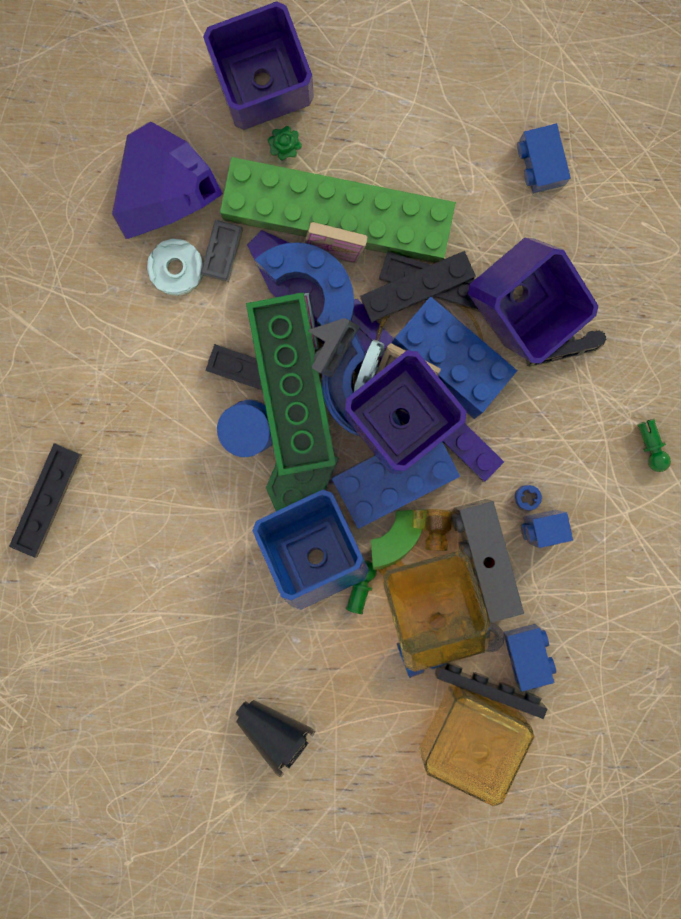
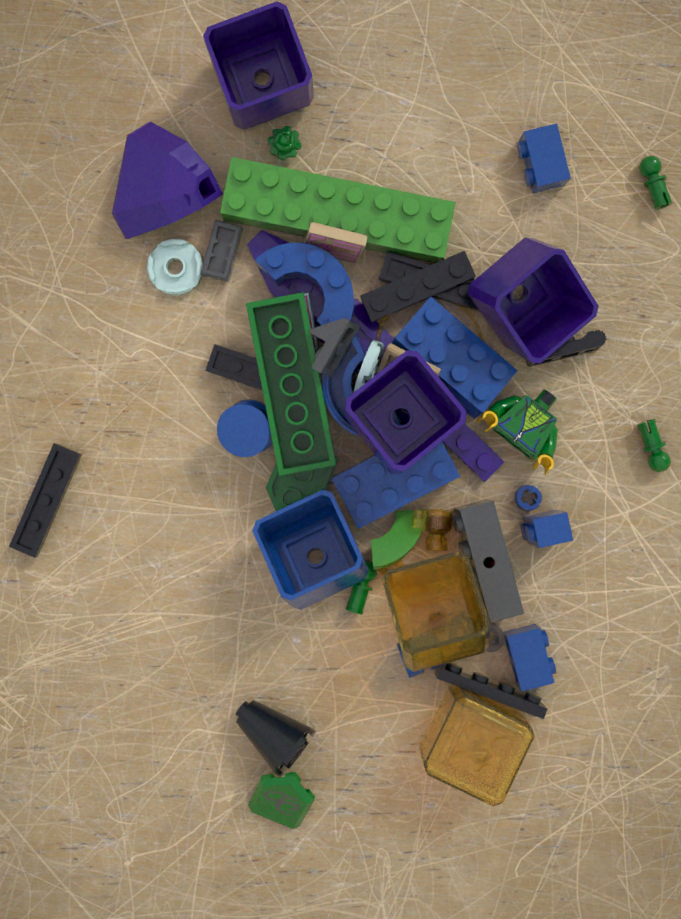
(281, 799): none -> green tile
(526, 426): none -> torso
(650, 168): none -> green pin

